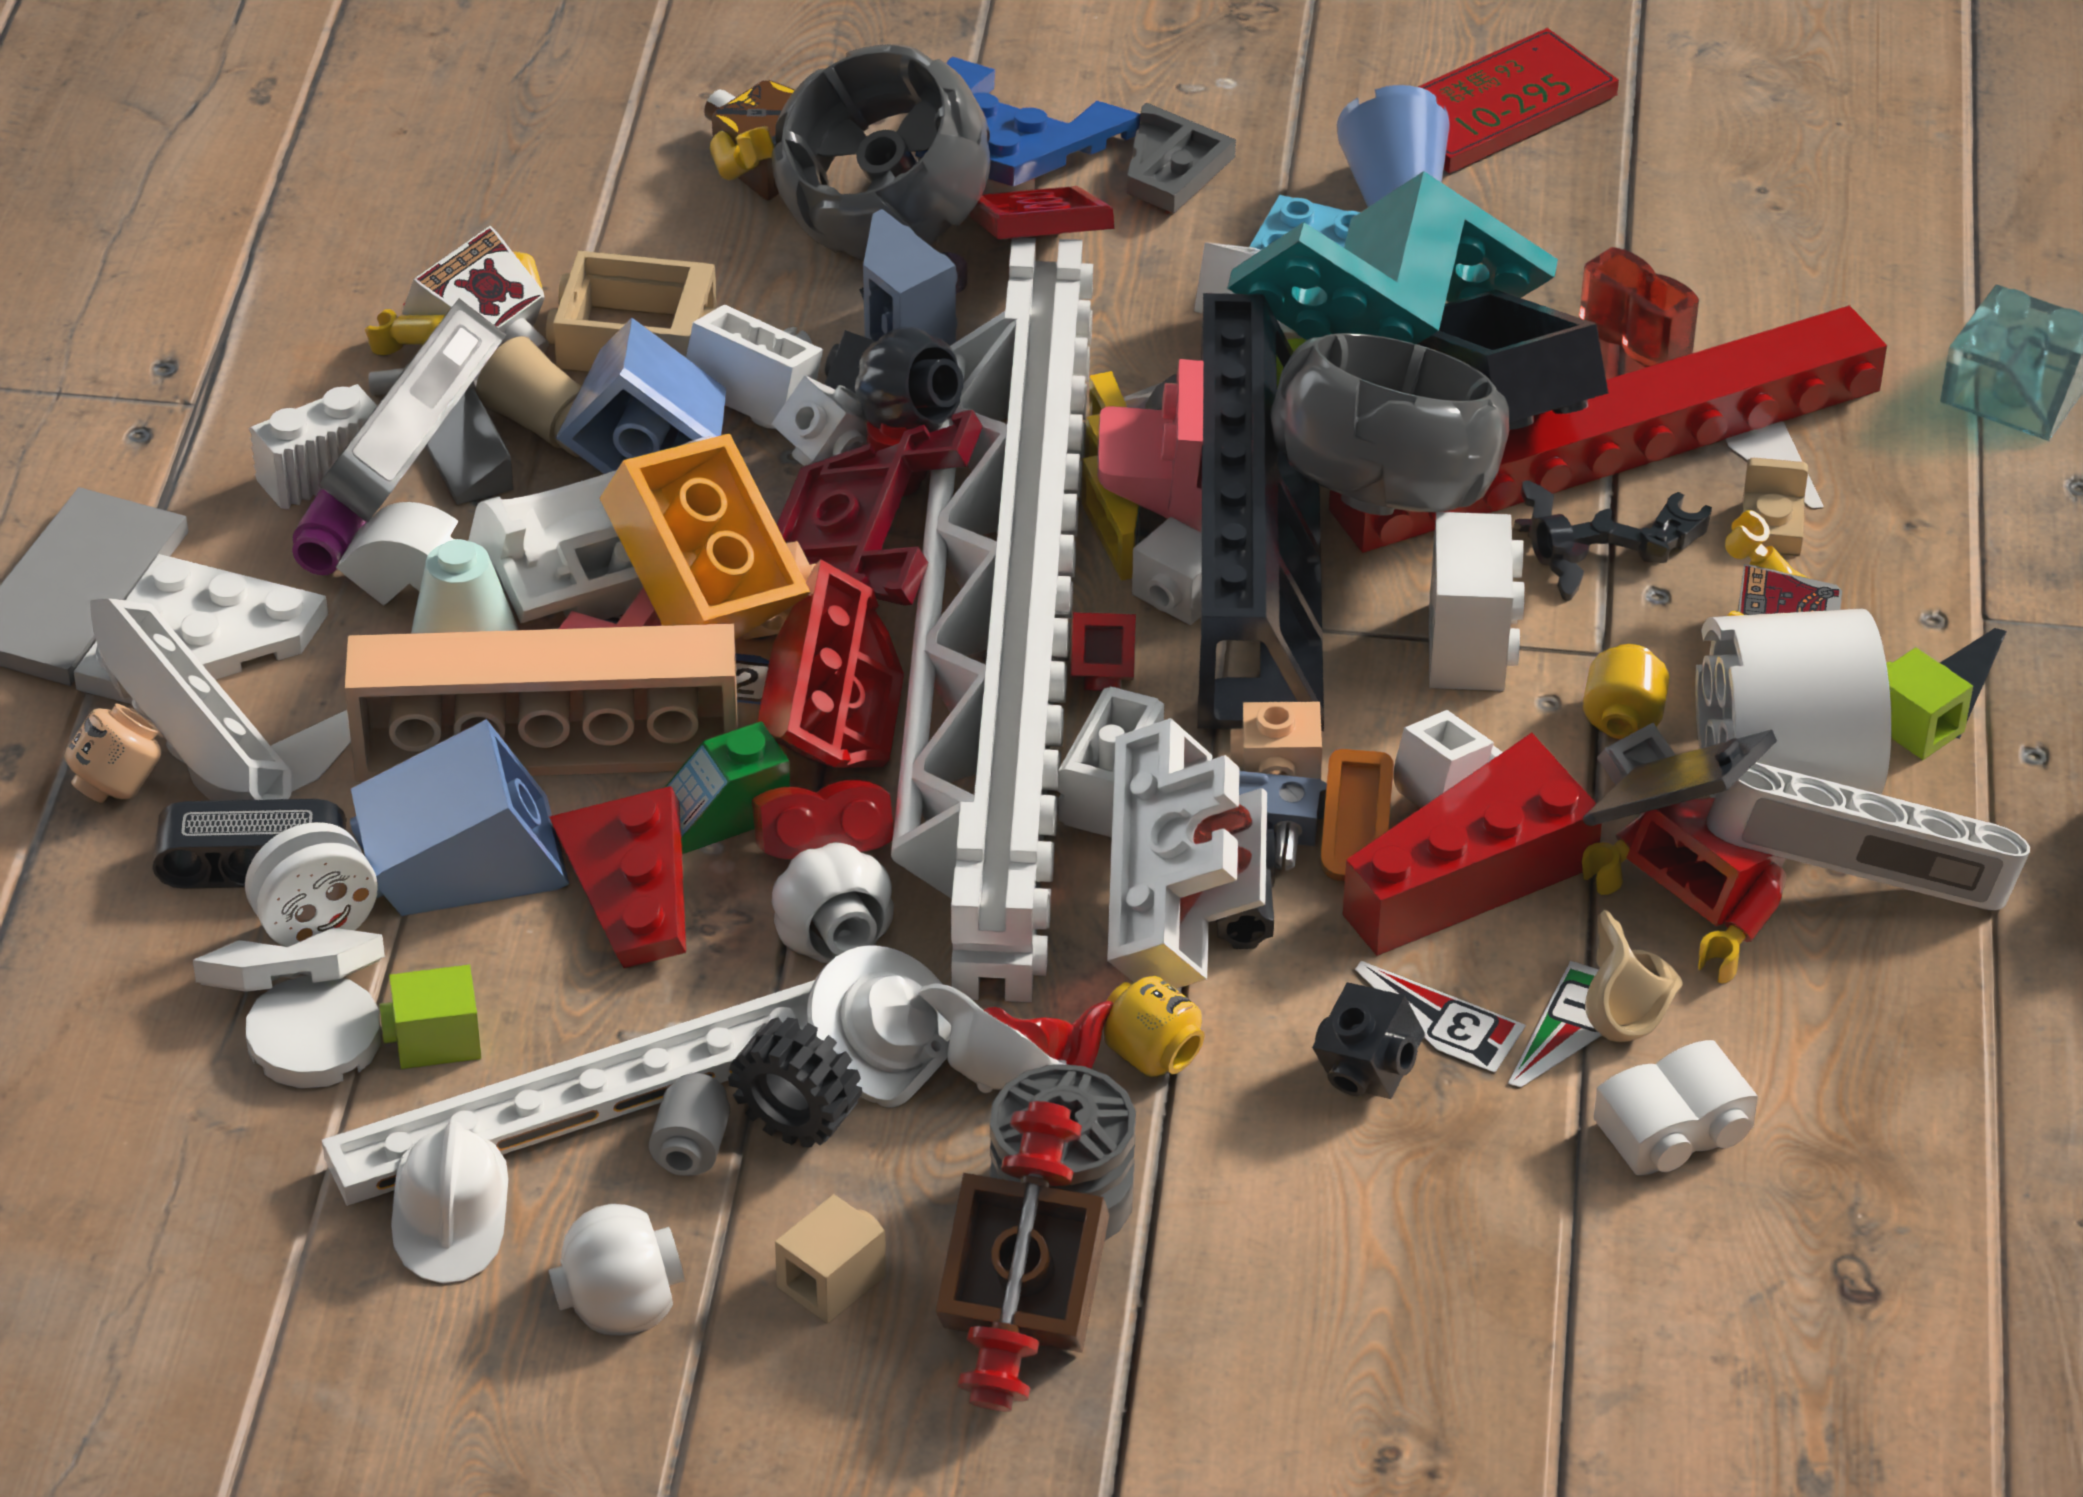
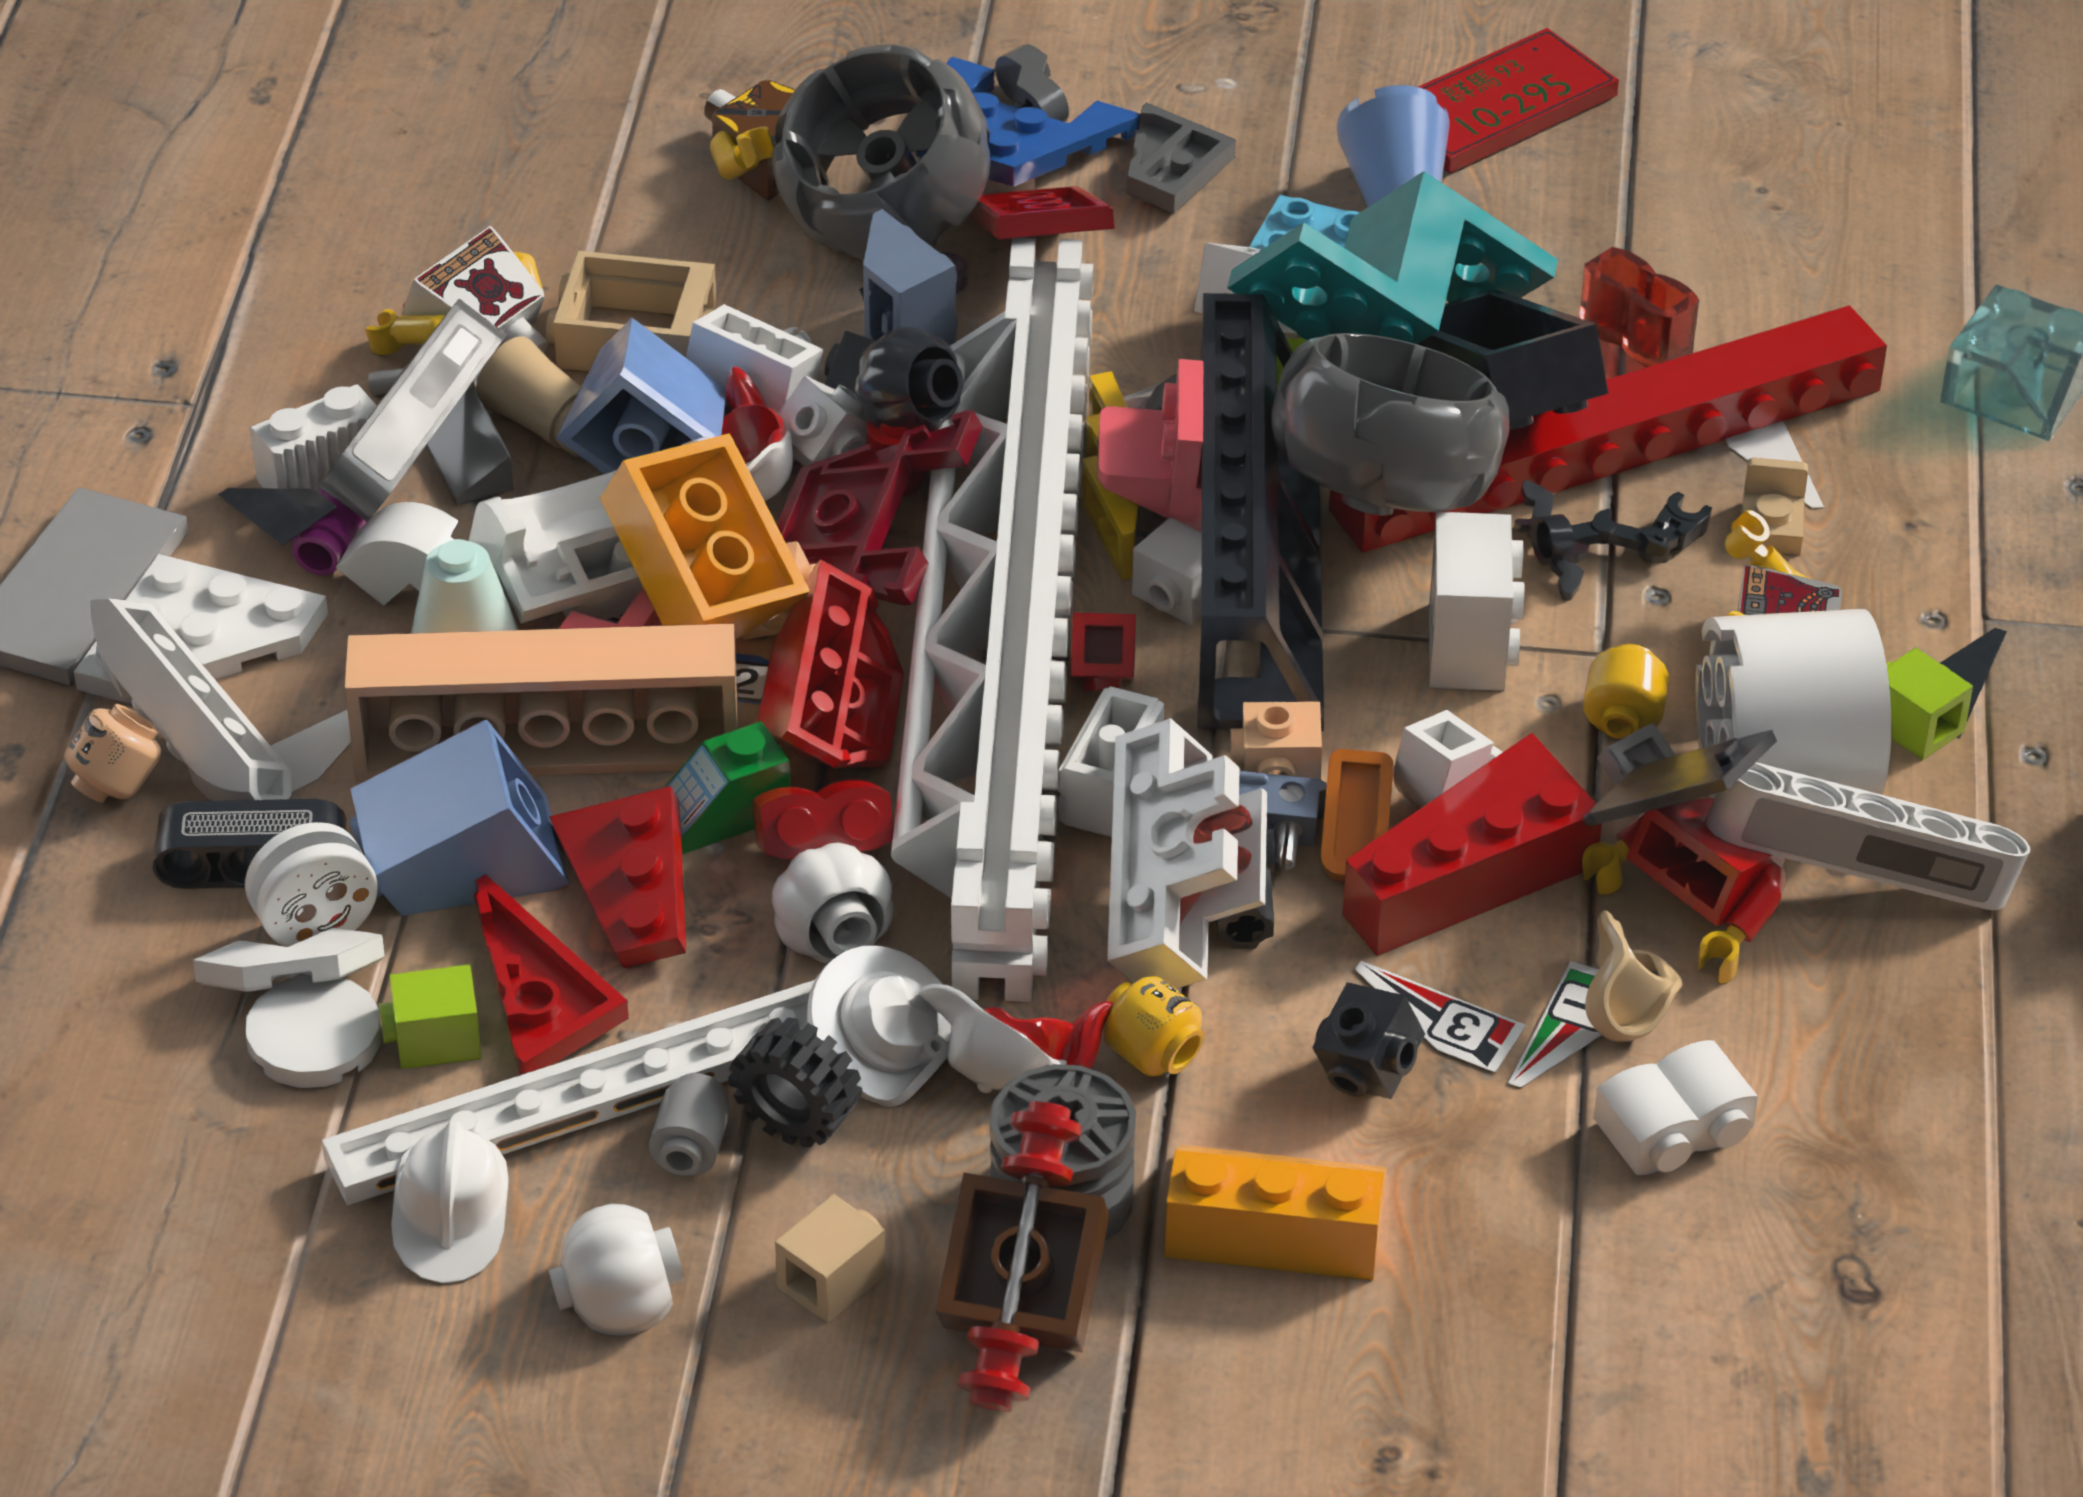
(279, 511): none -> black sticker
(544, 988): none -> red wing
(757, 434): none -> red hair
(1026, 81): none -> dark grey piece
(1274, 1212): none -> light orange slope

